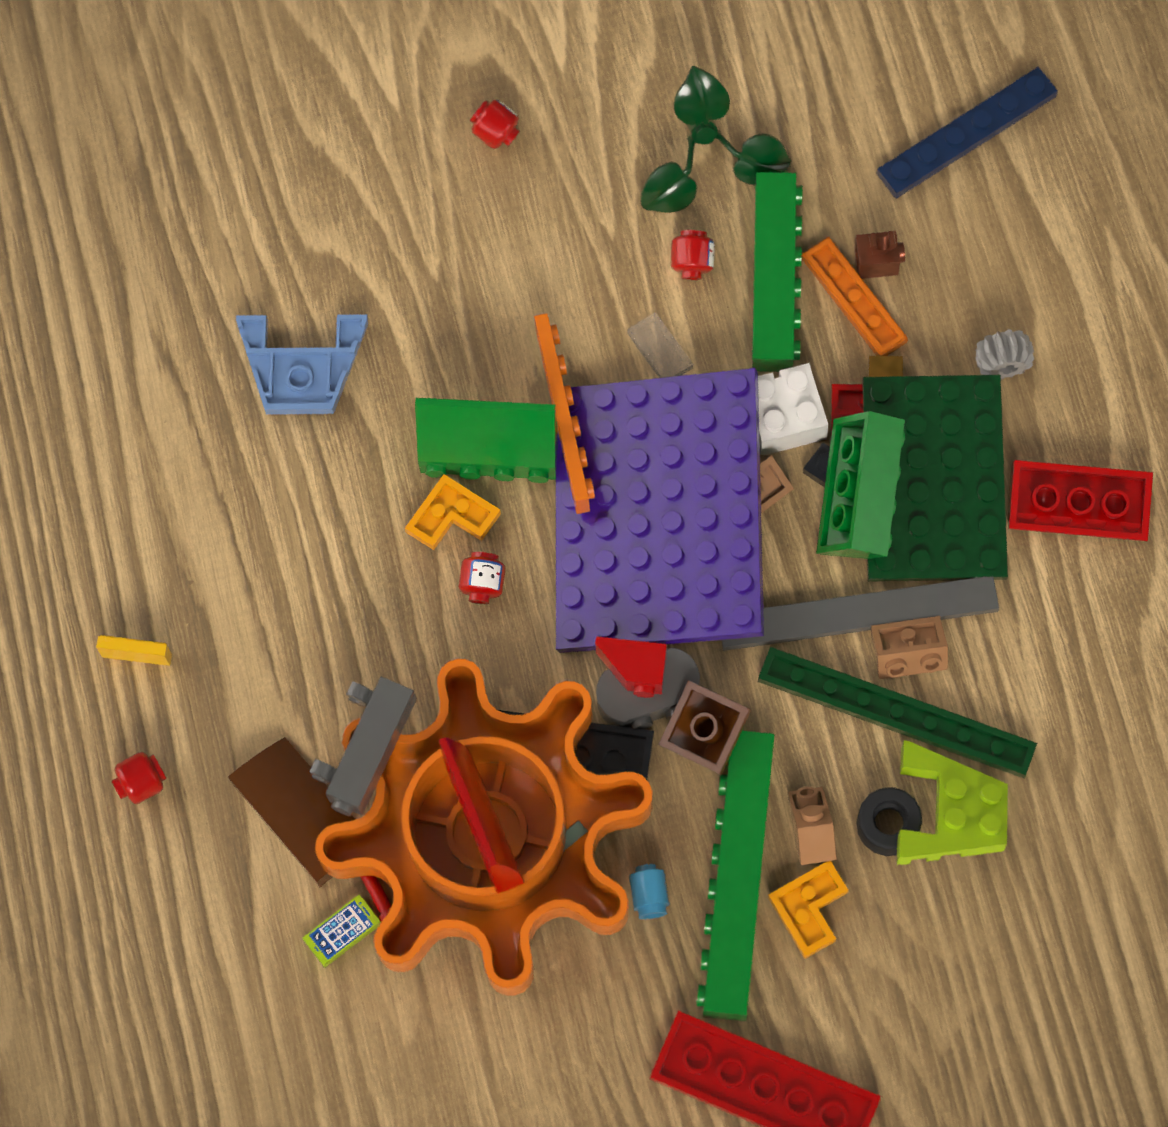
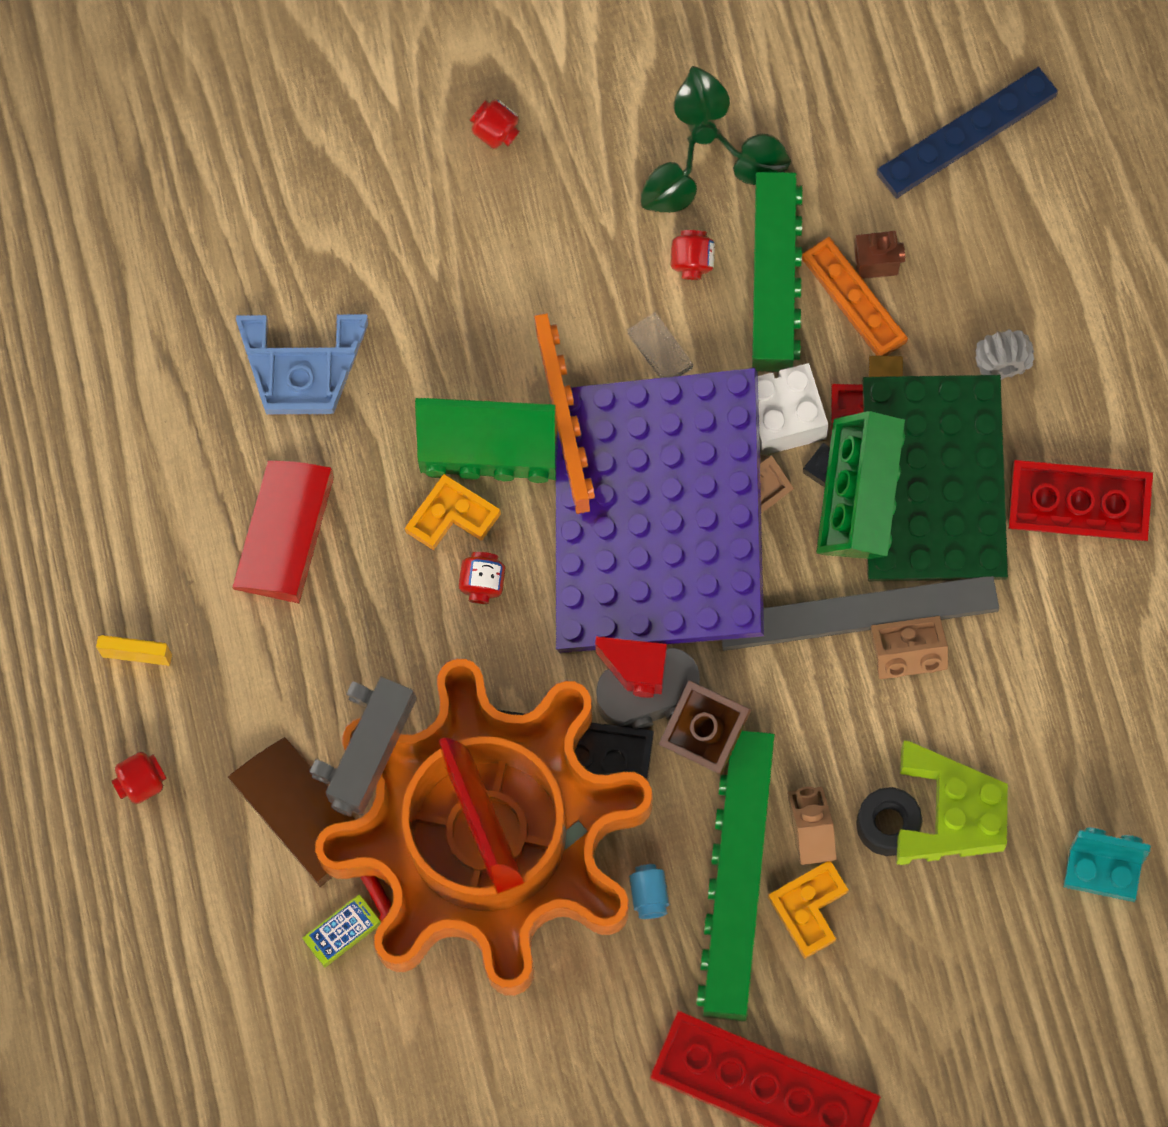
(284, 530): none -> slope
(897, 712): dark green plate -> none
(1105, 864): none -> teal bracket

